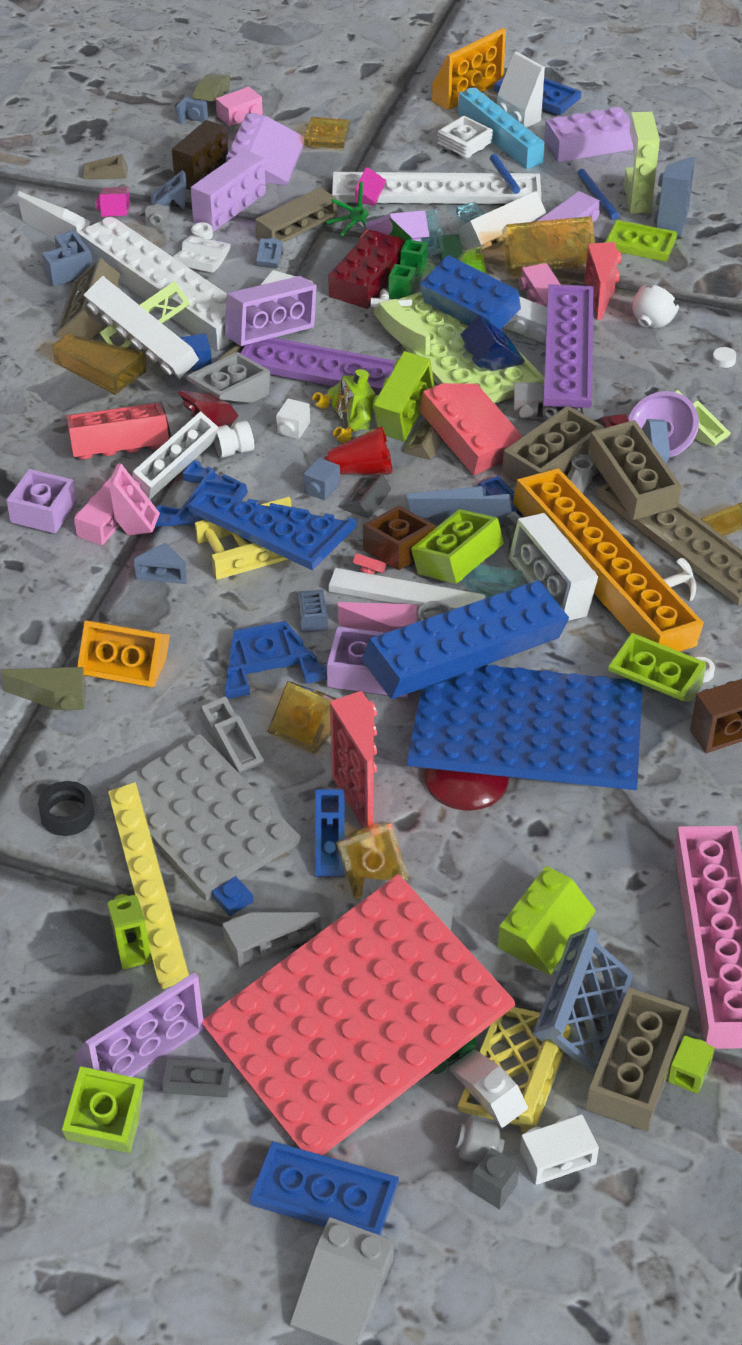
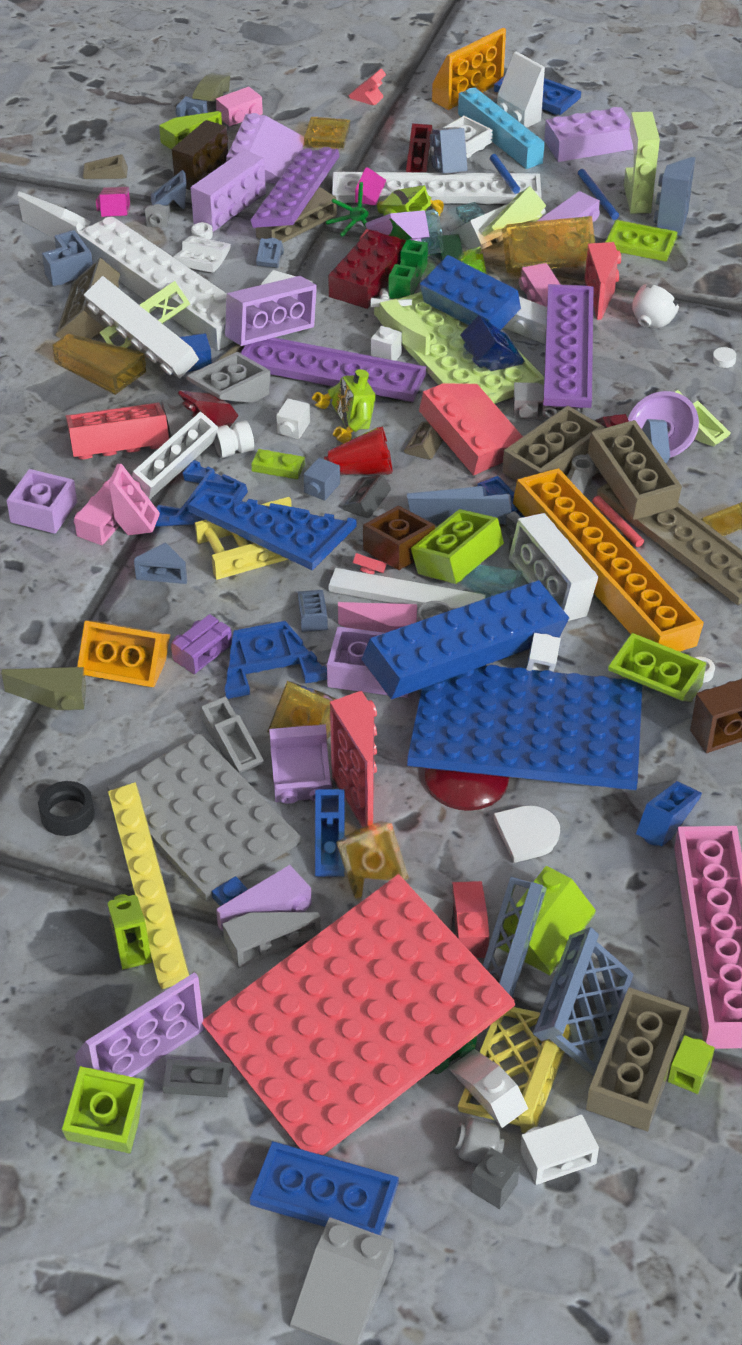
(178, 128): none -> lime slope
(201, 643): none -> medium lavender brick
(278, 464): none -> lime plate
(279, 893): none -> lavender slope
(295, 188): none -> medium lavender plate
(299, 762): none -> lavender panel
(368, 90): none -> coral slope
(386, 343): none -> white brick
(401, 395): lime brick -> none
(409, 200): none -> lime torso
(419, 148): none -> dark red slope
(448, 150): none -> brick
(471, 917): none -> coral slope
(522, 936): none -> sand blue fence
(523, 208): none -> yellowish green slope
(528, 831): none -> white tile
(543, 652): none -> white brick
(618, 521): none -> coral bar
(667, 813): none -> blue slope
(684, 575): white plant -> none

